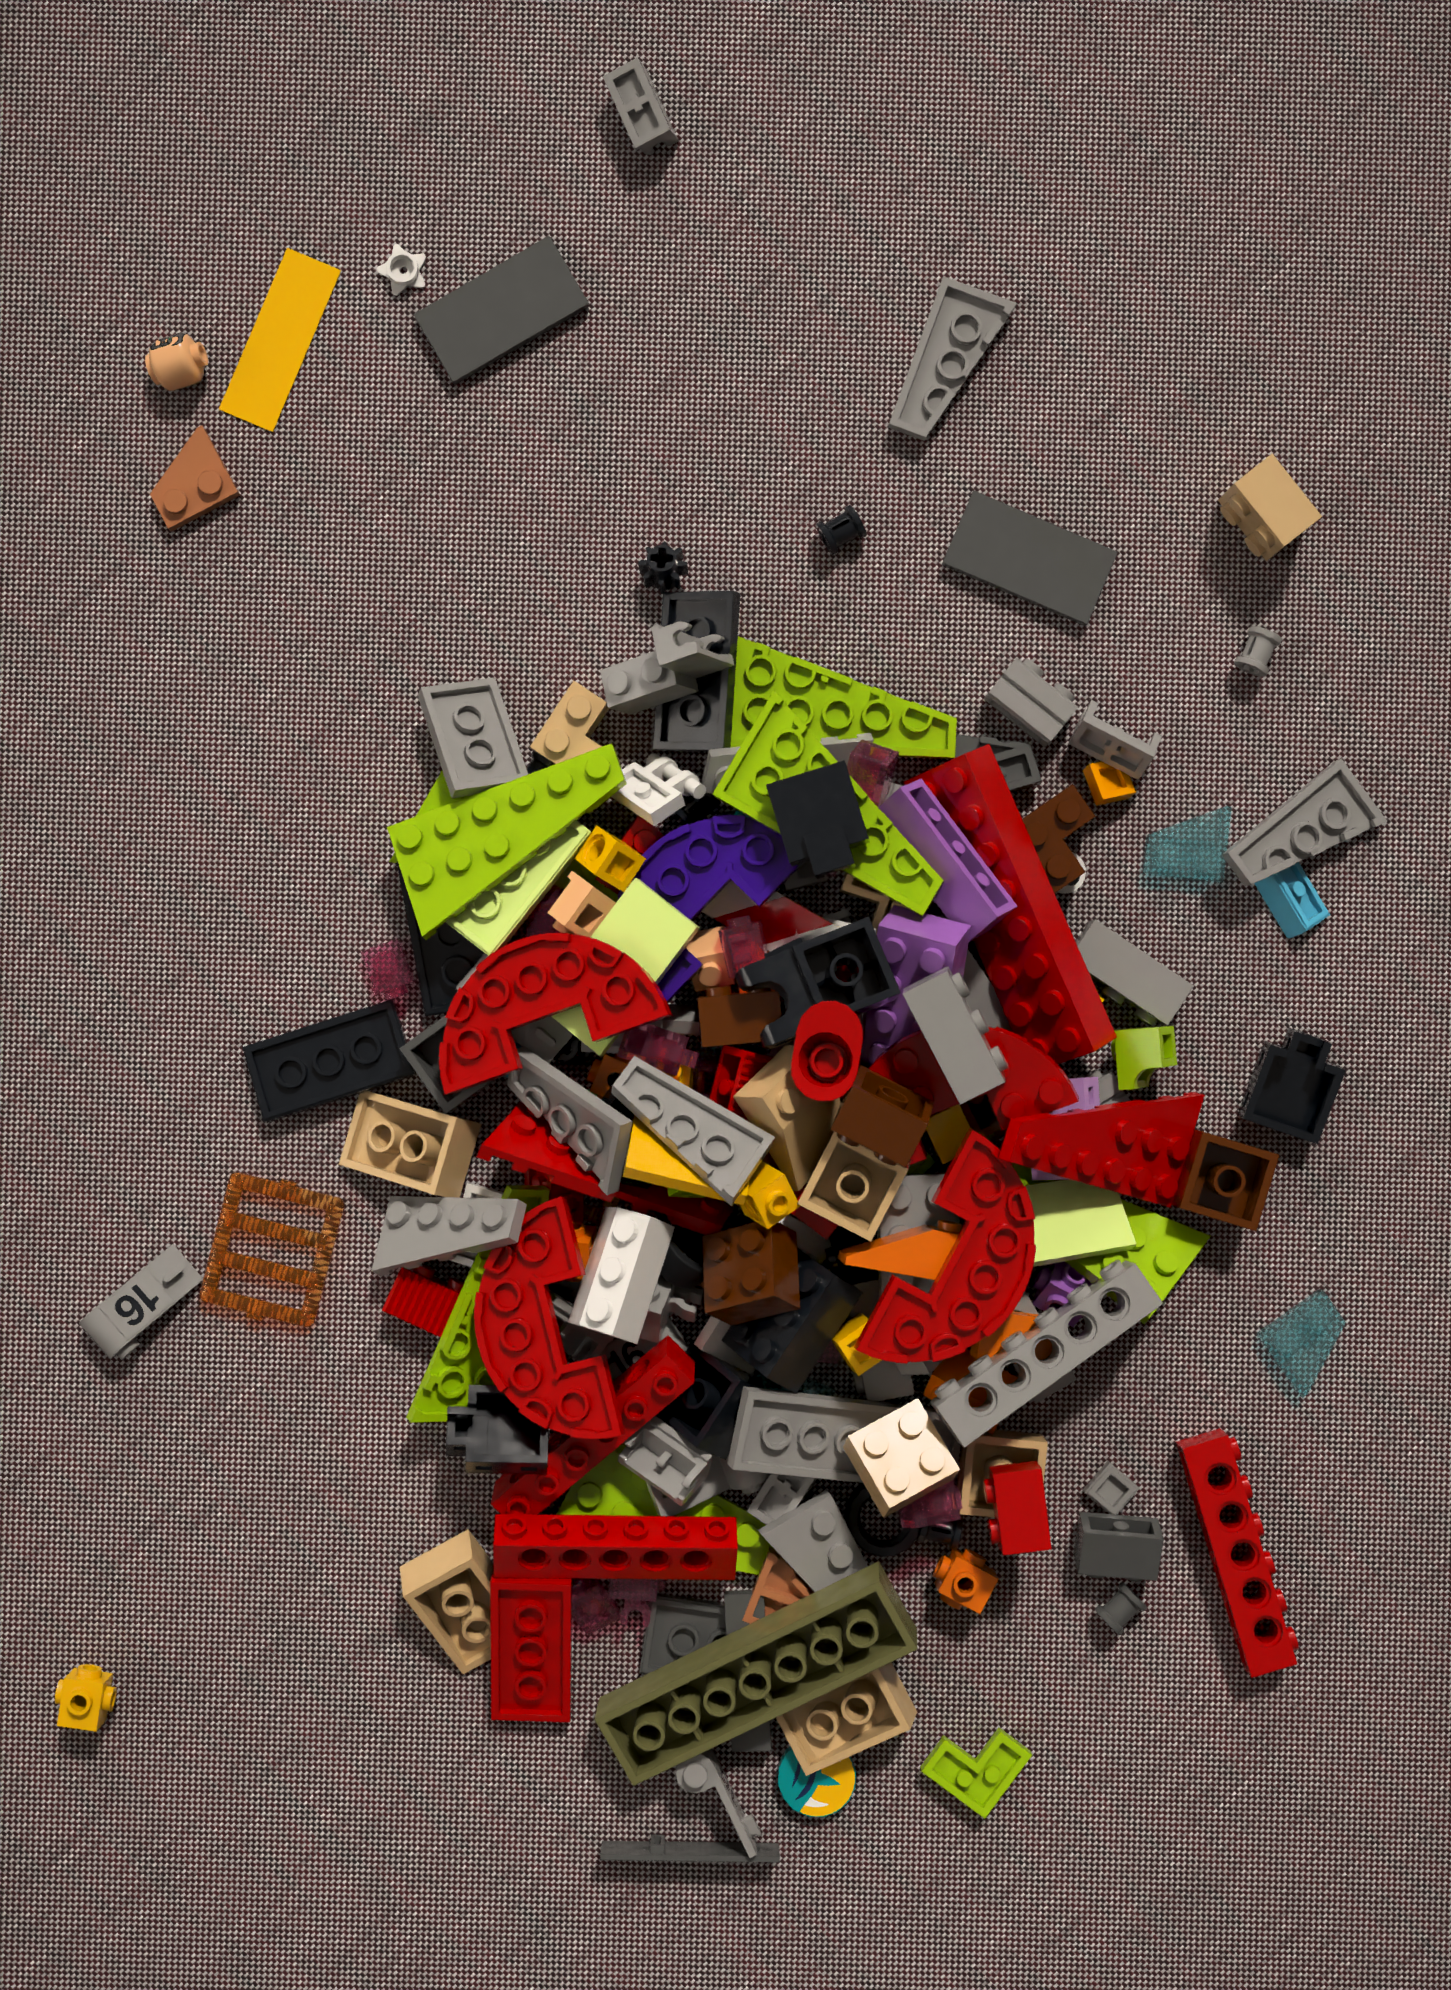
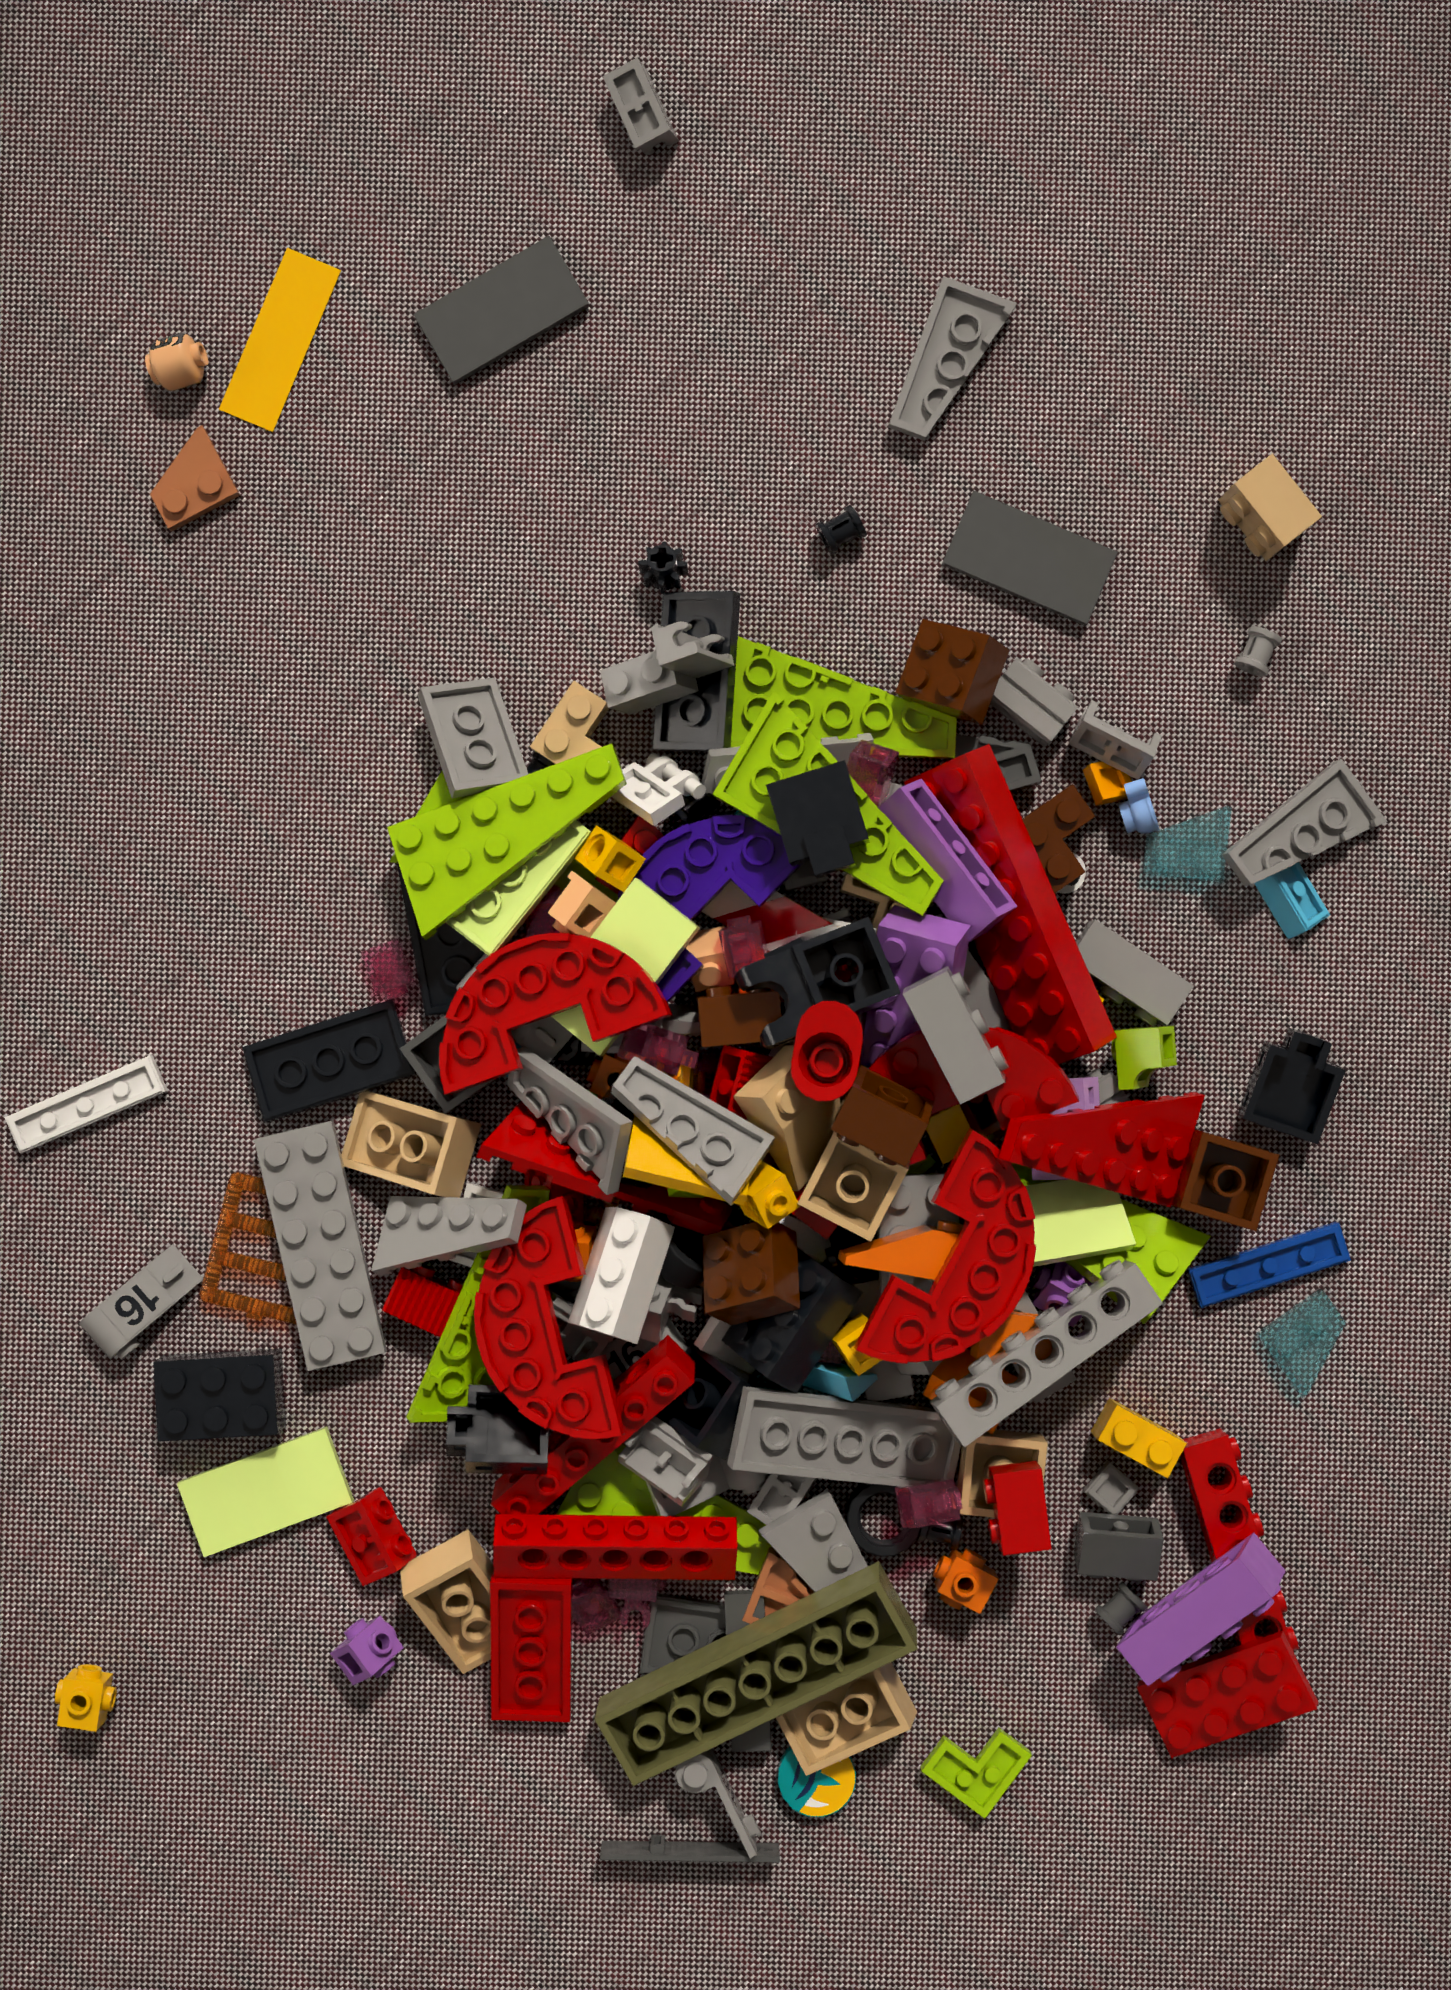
(86, 1104): none -> white tile
(219, 1394): none -> black brick
(265, 1491): none -> yellowish green tile
(320, 1245): none -> light grey plate
(367, 1649): none -> medium lavender brick
(372, 1536): none -> red bracket
(401, 259): white plate -> none
(839, 1380): none -> medium azure slope
(900, 1457): brick -> none
(952, 670): none -> reddish brown brick
(1138, 810): none -> light blue piece
(1138, 1437): none -> yellow brick
(1201, 1610): none -> medium lavender brick
(1229, 1694): none -> red plate
(1268, 1264): none -> blue tile

